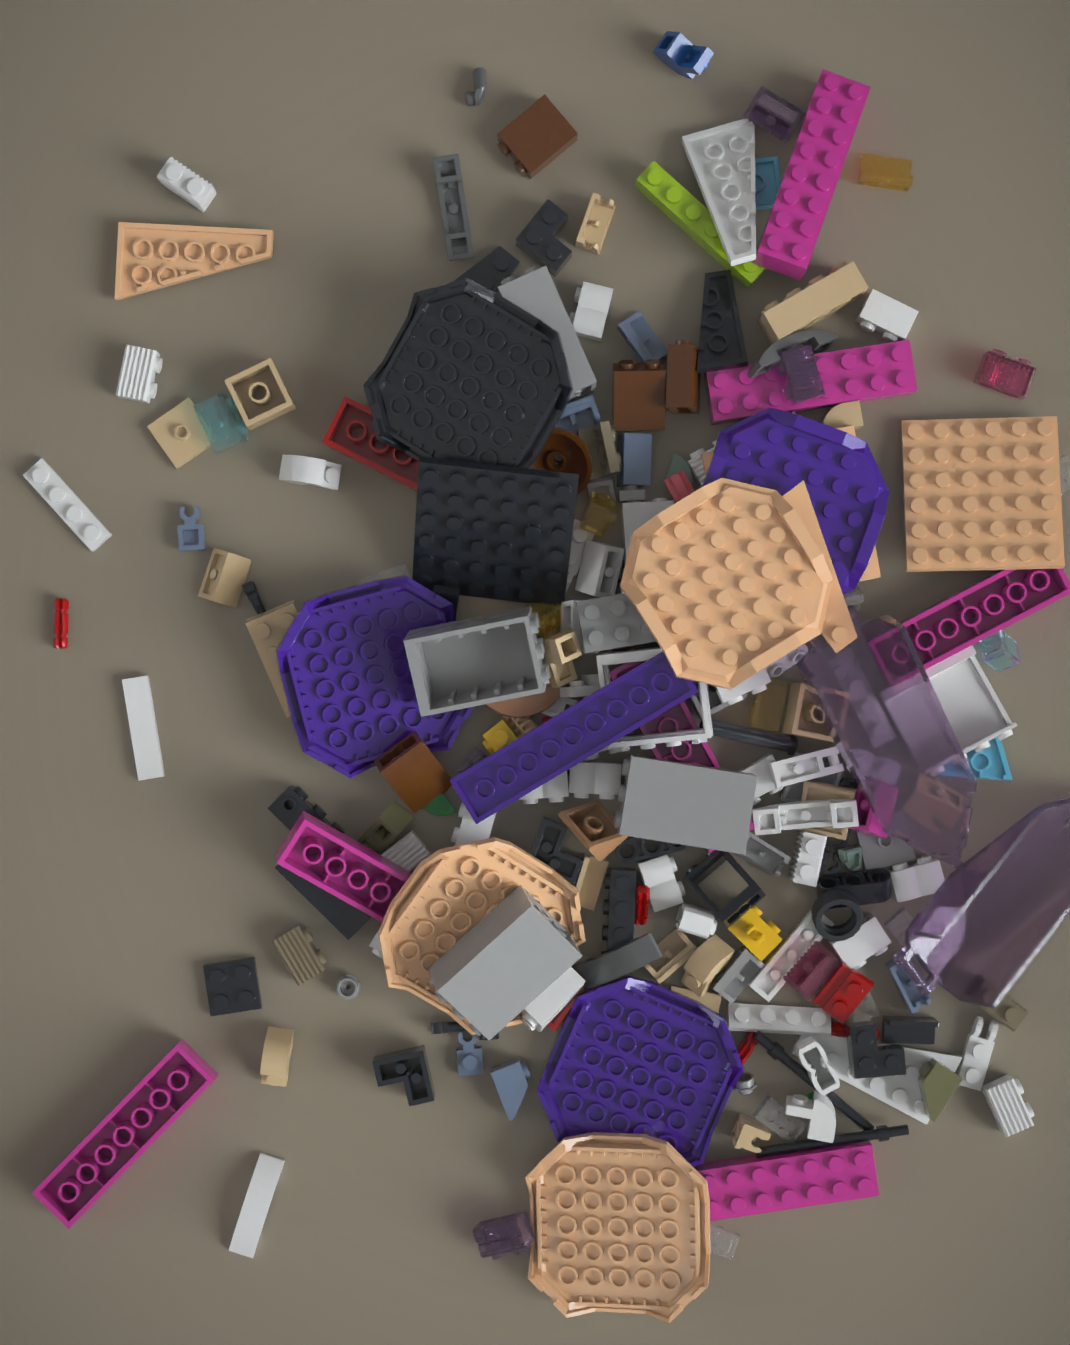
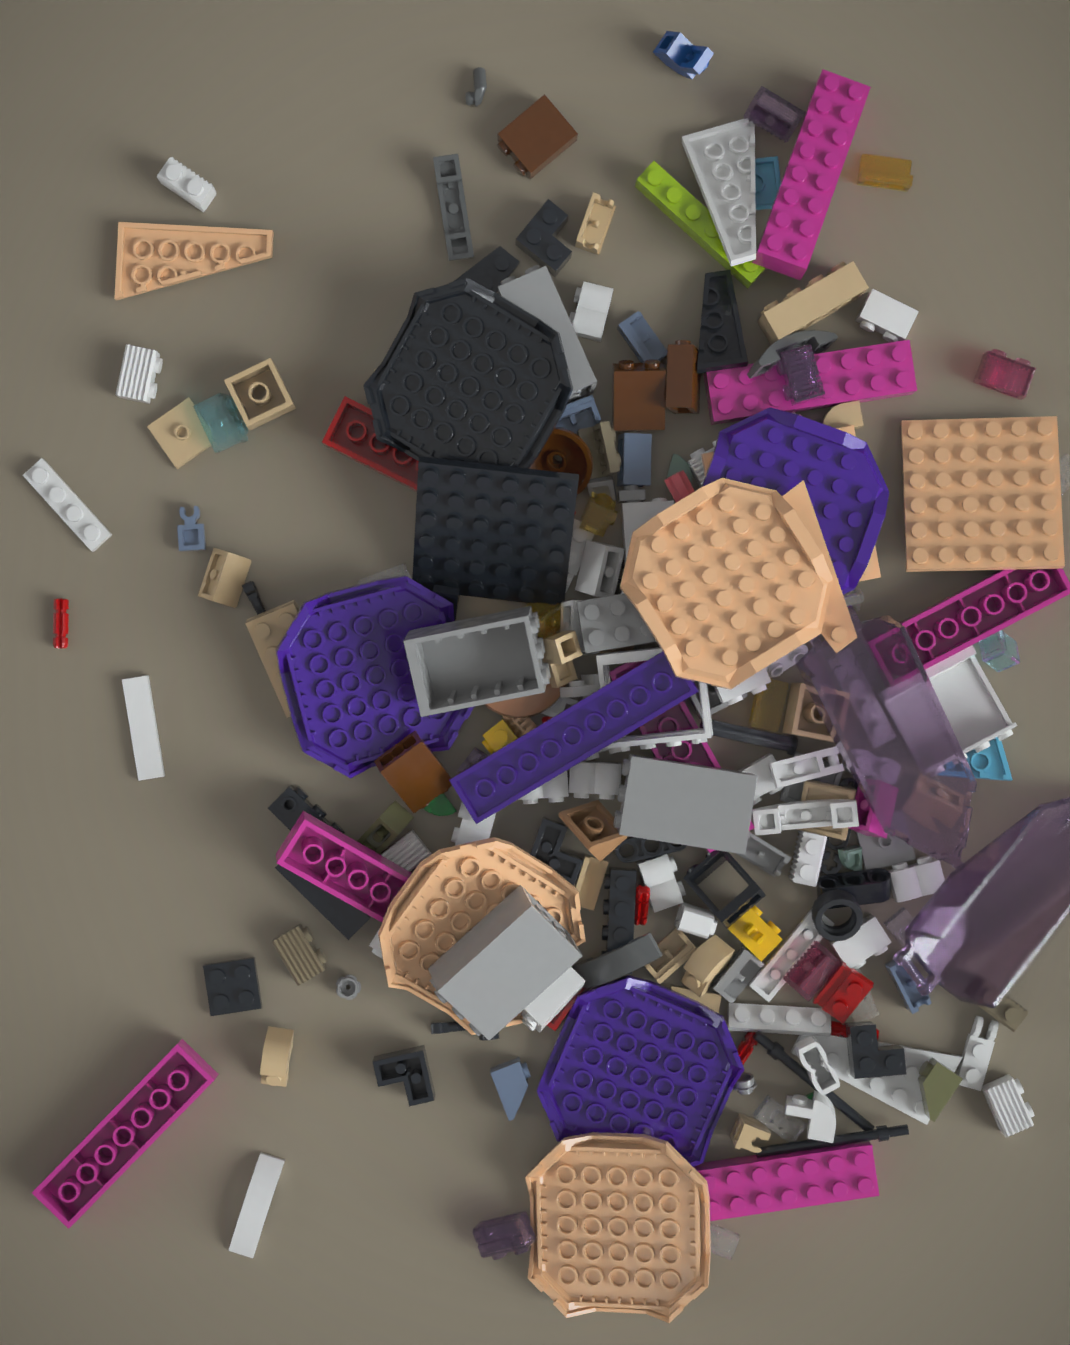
(310, 471): white brick -> none
(469, 1057): sand blue plate -> none
(909, 1029): black panel -> none

